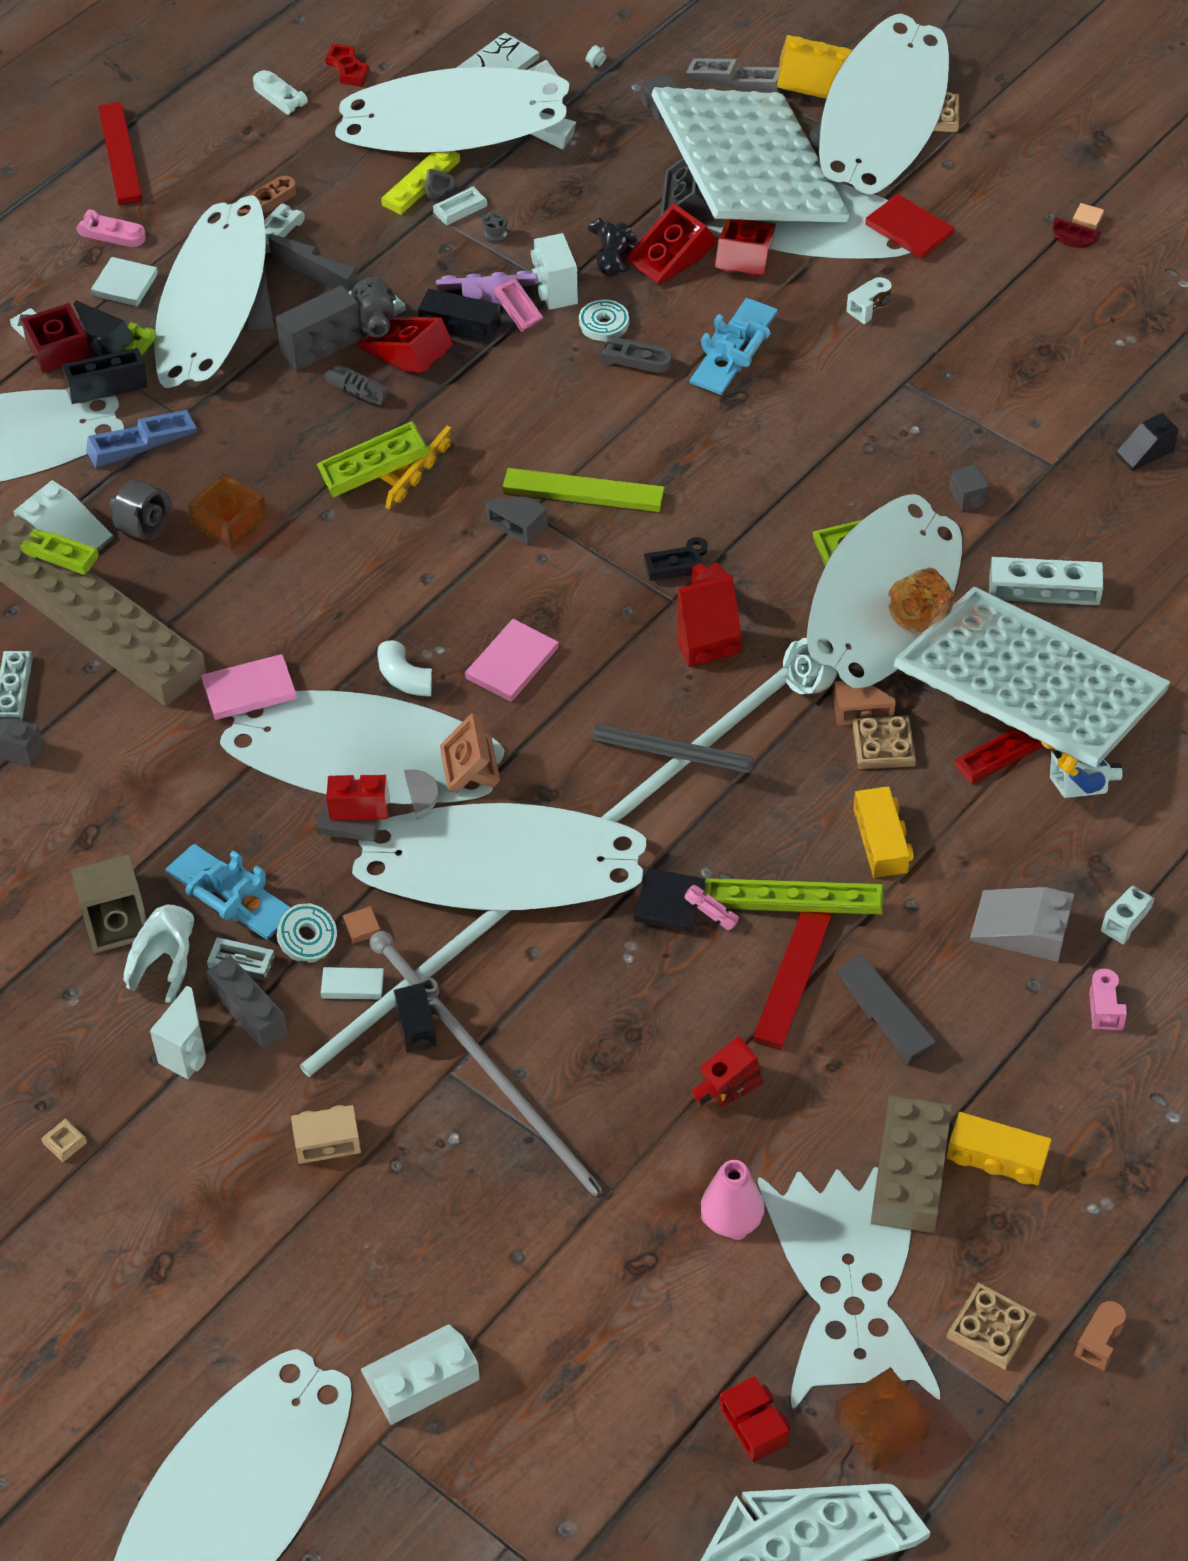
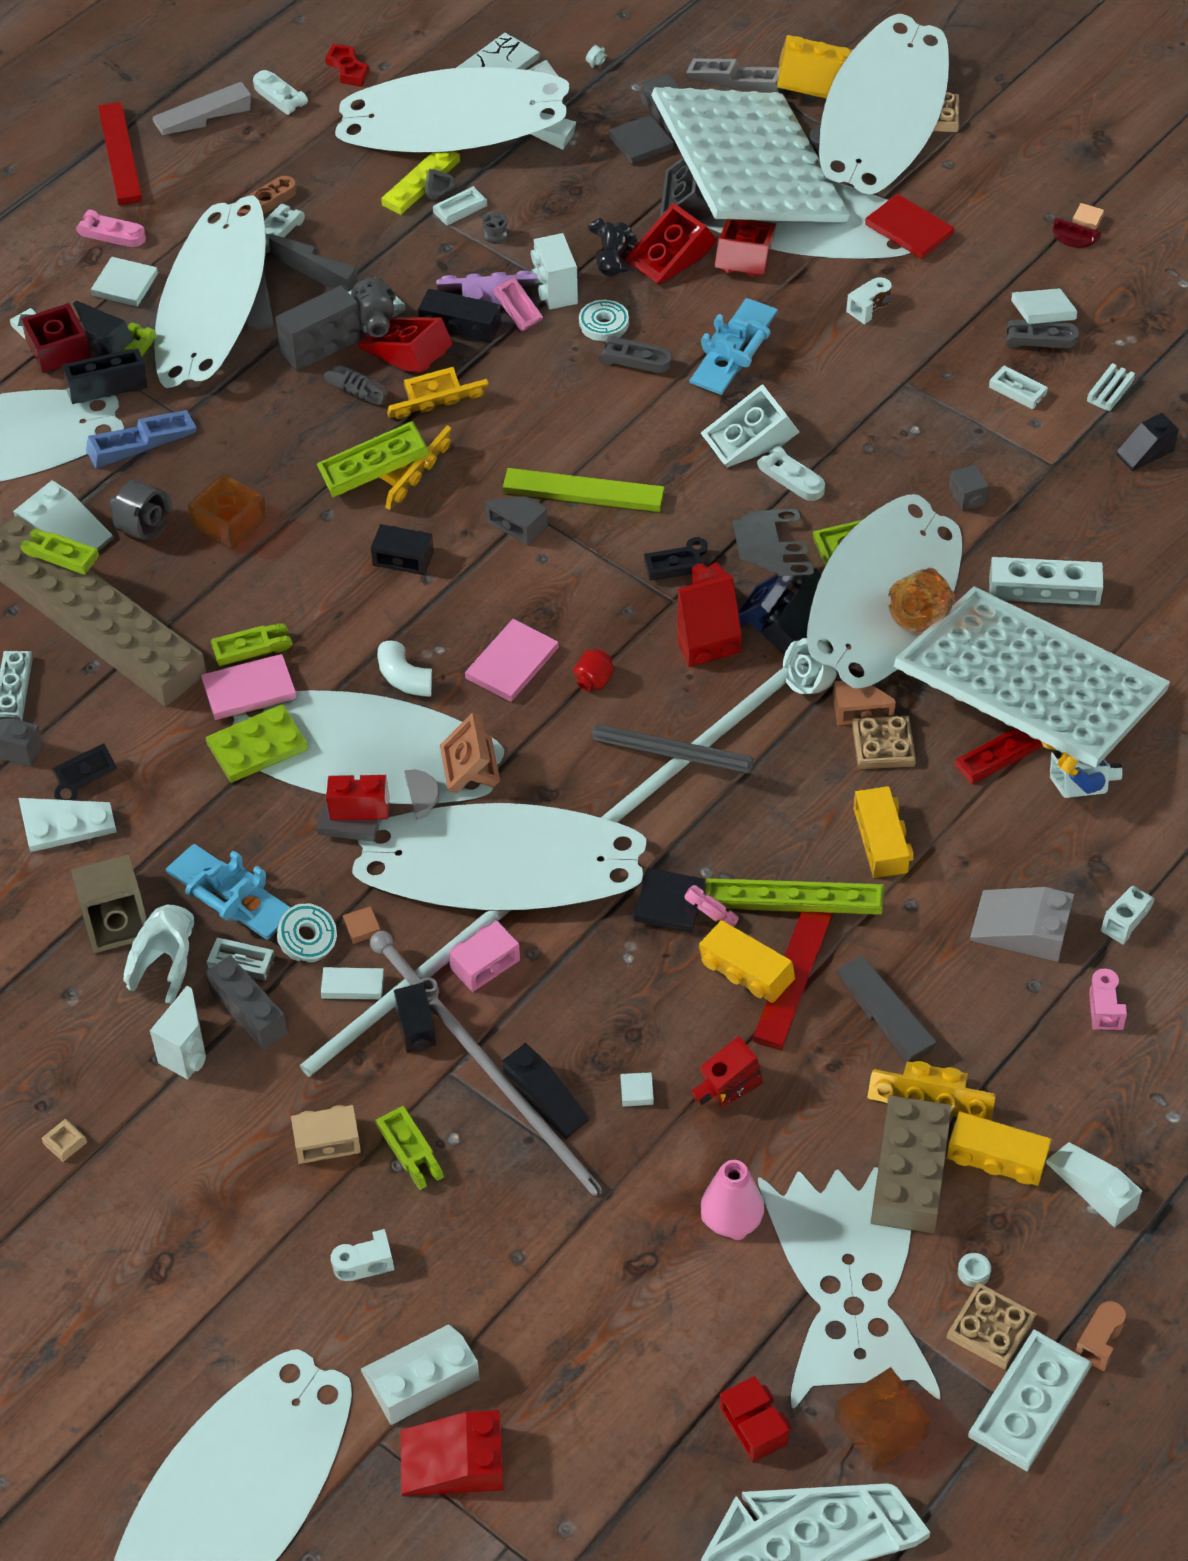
(62, 822): none -> light aqua wing
(83, 770): none -> black hinge
(196, 112): none -> light grey slope
(251, 643): none -> lime hinge
(256, 743): none -> lime plate
(362, 1259): none -> light aqua leg
(402, 549): none -> black brick
(408, 1145): none -> lime hinge
(435, 389): none -> yellow bracket
(453, 1455): none -> red slope
(484, 956): none -> bright pink brick
(544, 1090): none -> black slope
(593, 670): none -> red head
(636, 1089): none -> light aqua tile
(641, 139): none -> dark grey tile
(746, 962): none -> yellow brick
(750, 429): none -> light aqua slope
(760, 544): none -> dark grey piece
(762, 601): none -> dark blue bracket
(791, 617): none -> black brick
(792, 474): none -> light aqua plate
(933, 1085): none -> yellow bracket
(974, 1269): none -> light aqua tile
(1015, 390): none -> light aqua tile
(1030, 1400): none -> light aqua tile
(1041, 334): none -> dark grey plate
(1044, 306): none -> light aqua tile
(1097, 1182): none -> light aqua slope
(1118, 374): none -> light aqua tile

